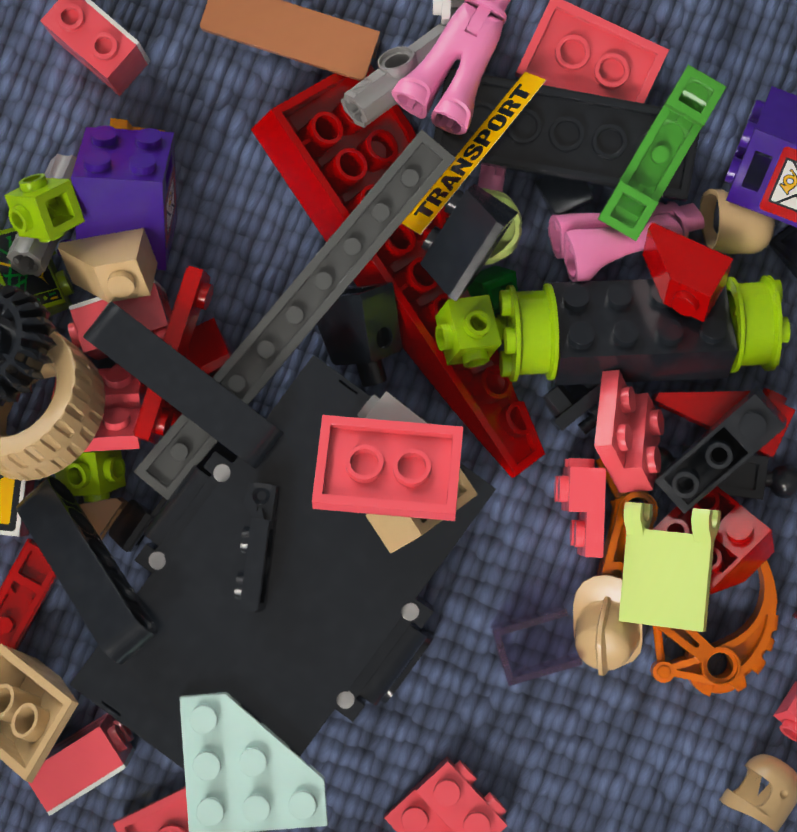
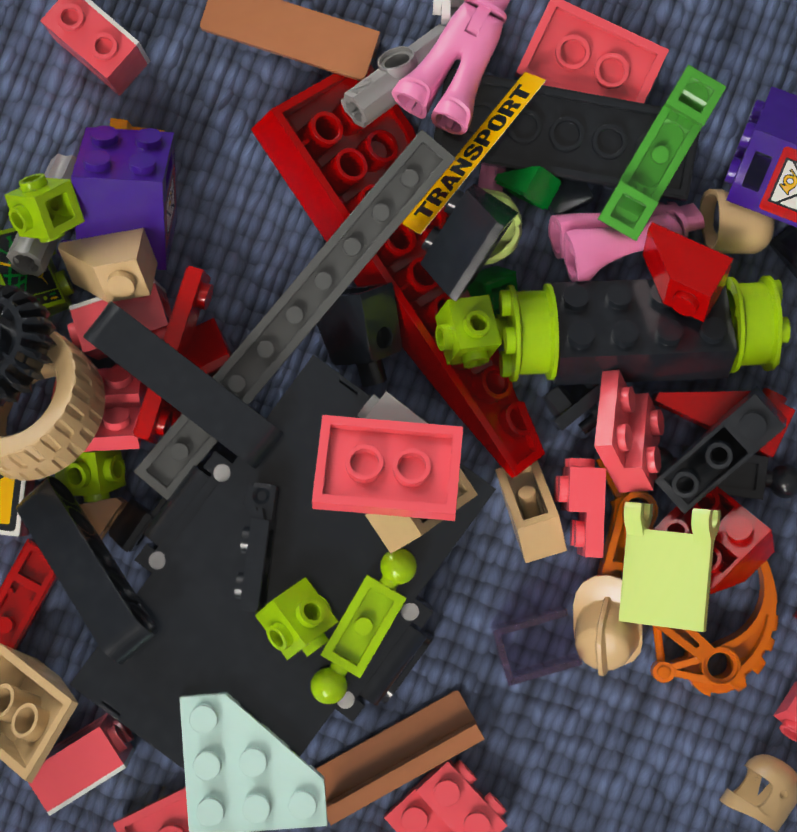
(297, 620): none -> lime brick
(363, 626): none -> lime plate
(398, 755): none -> nougat panel
(531, 185): none -> green slope
(532, 513): none -> tan slope

